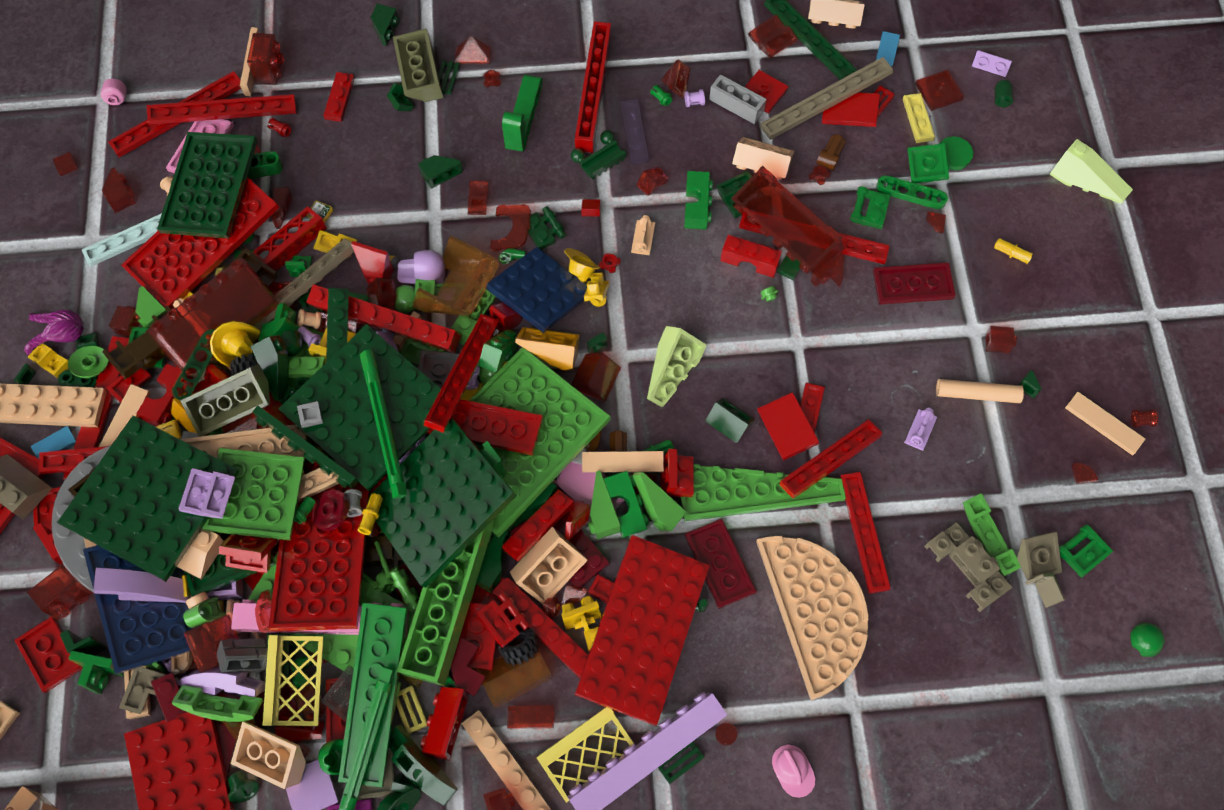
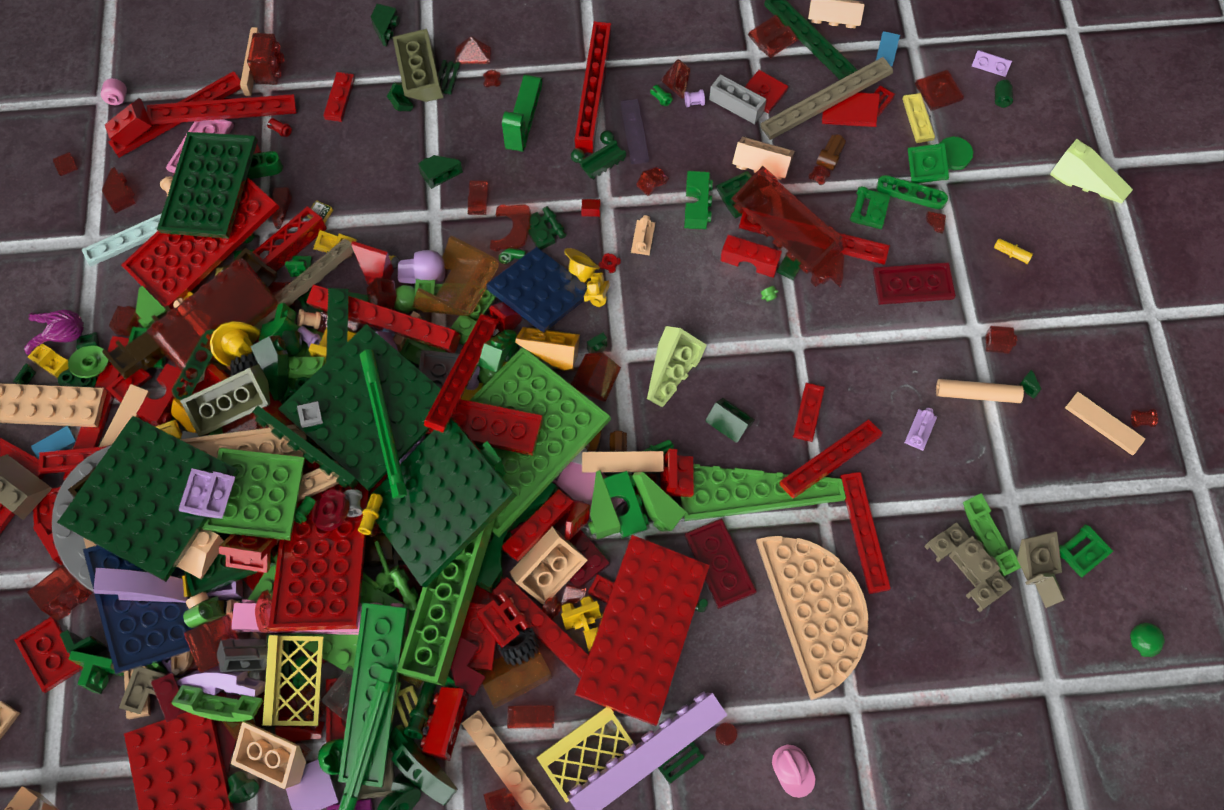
(128, 123): none -> red slope
(419, 714): none -> dark green pin
(787, 426): red tile -> none
(1083, 474): clear red tile -> none

